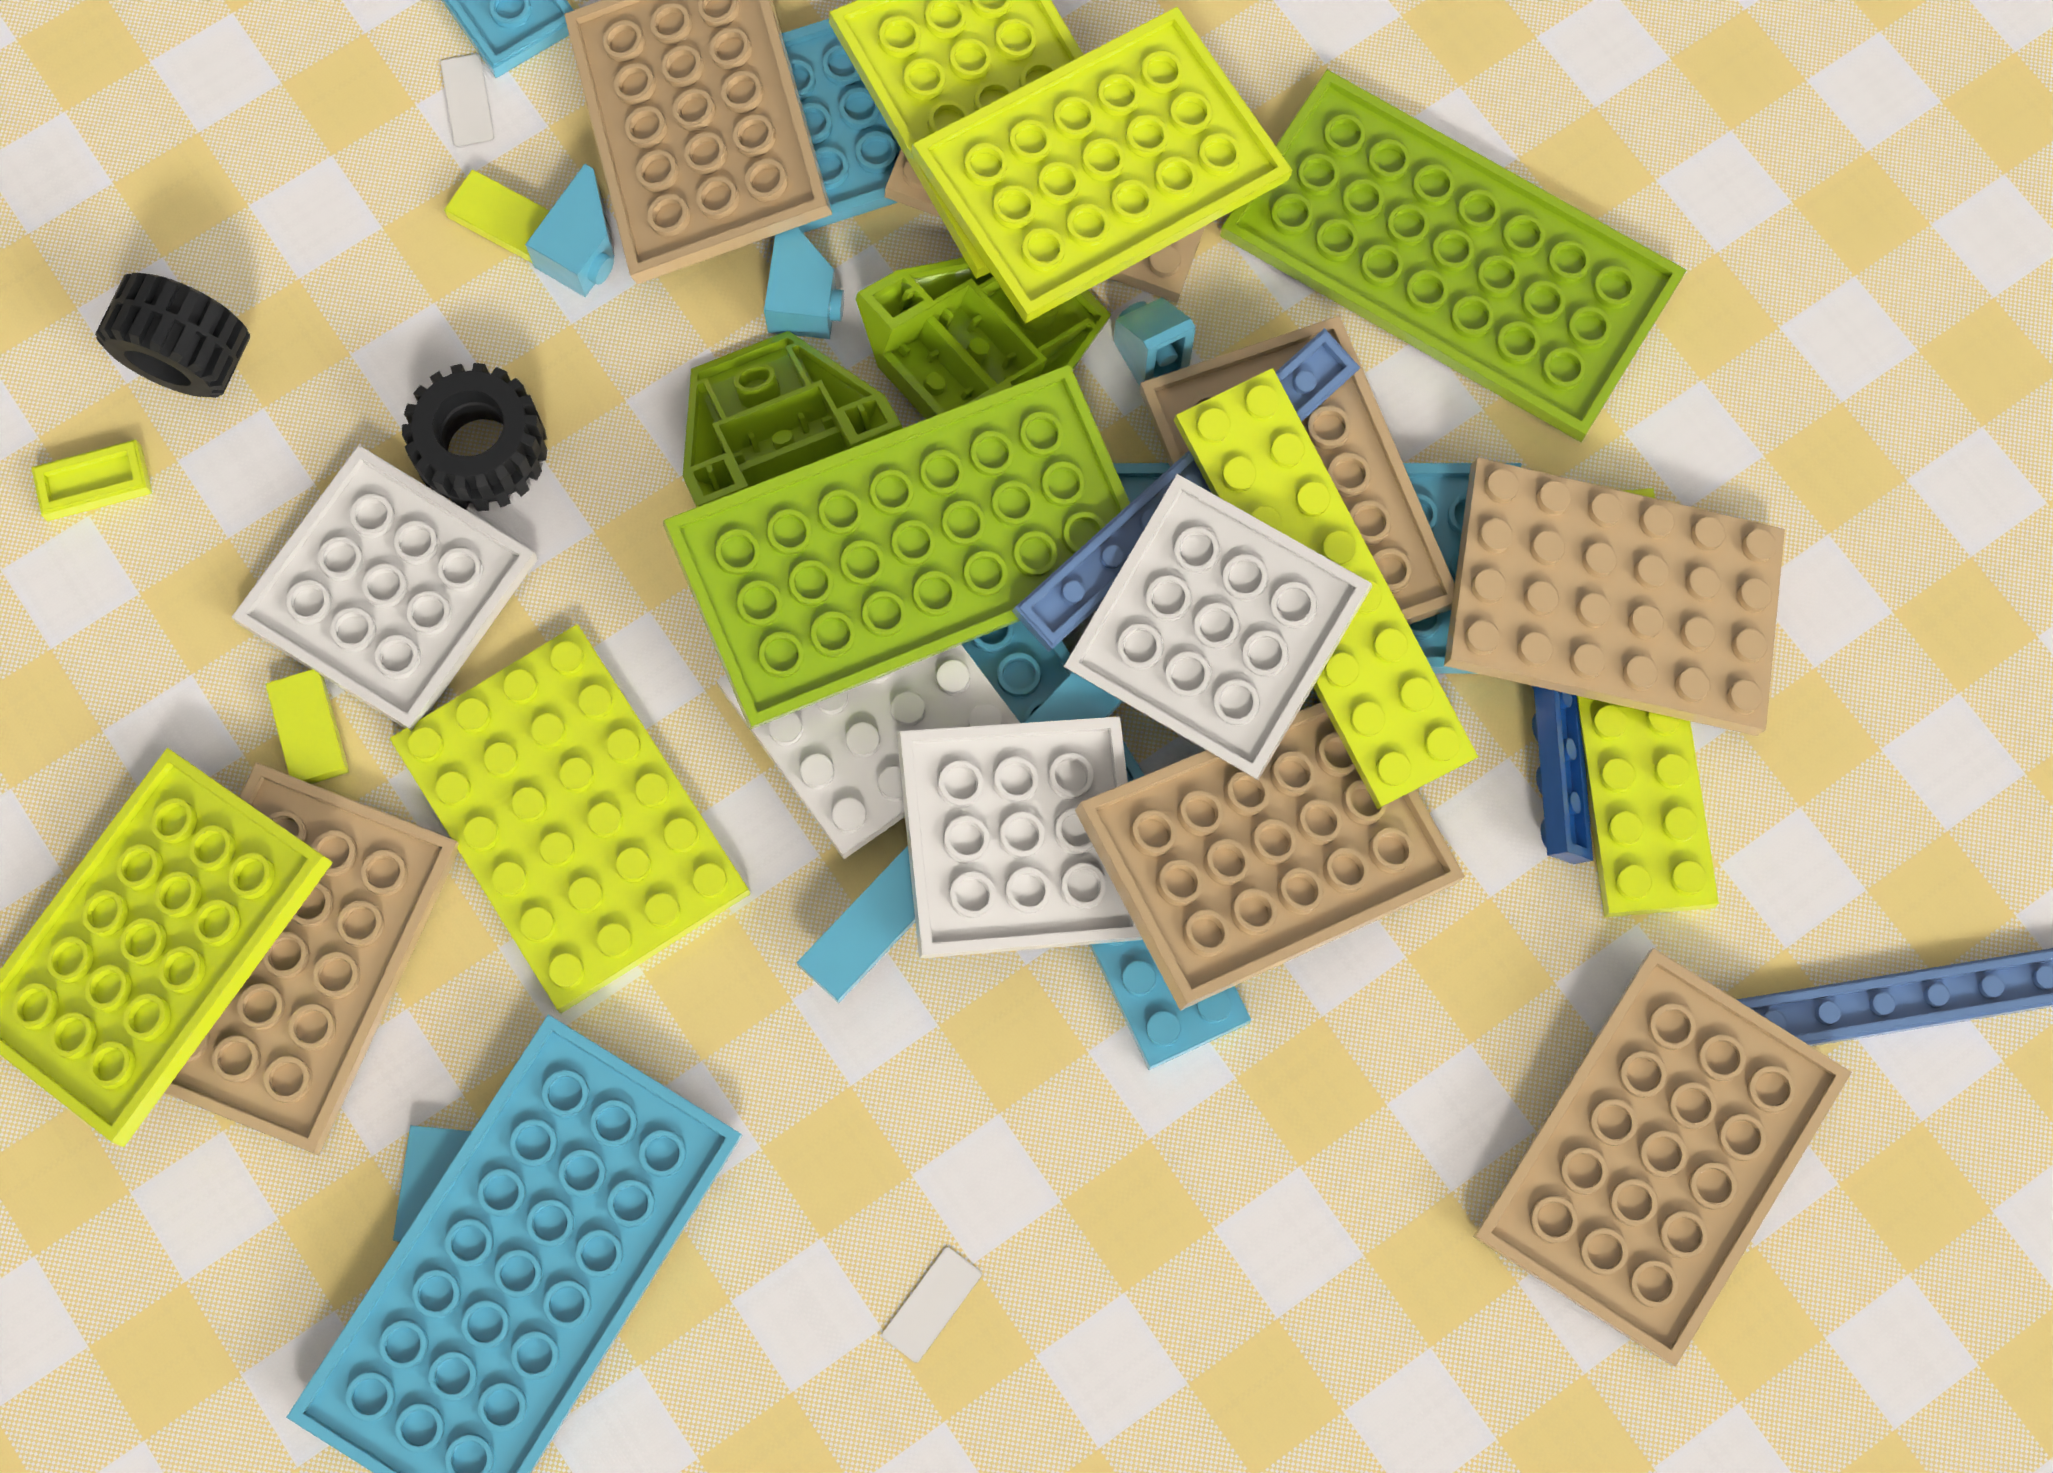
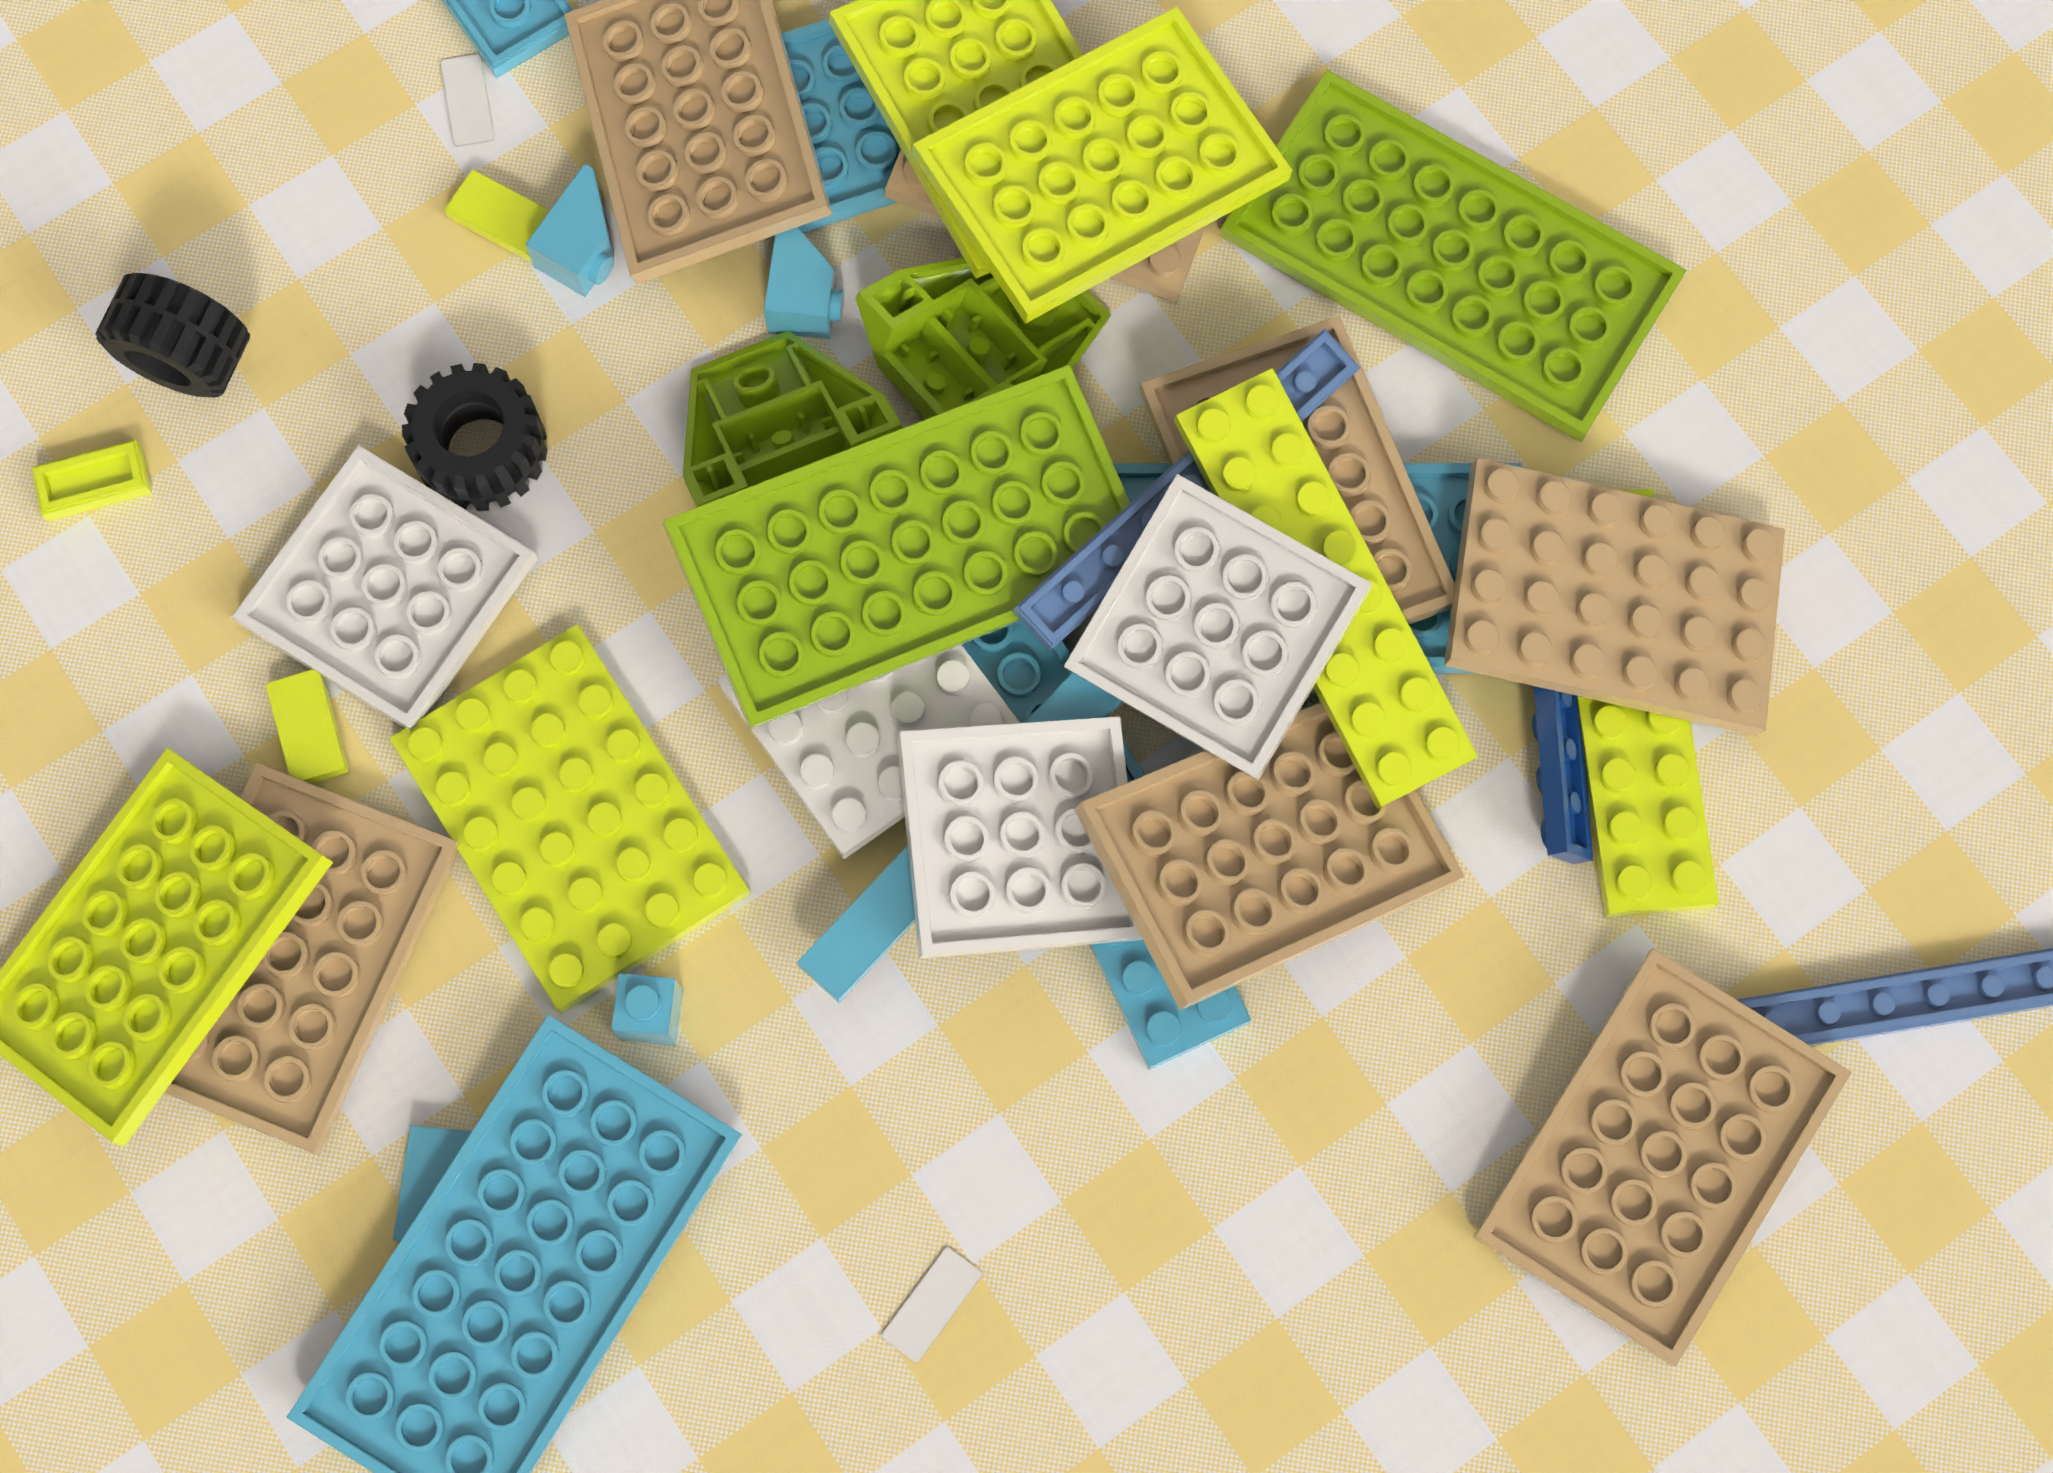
(647, 1009): none -> medium azure brick
(1154, 339): medium azure slope -> none

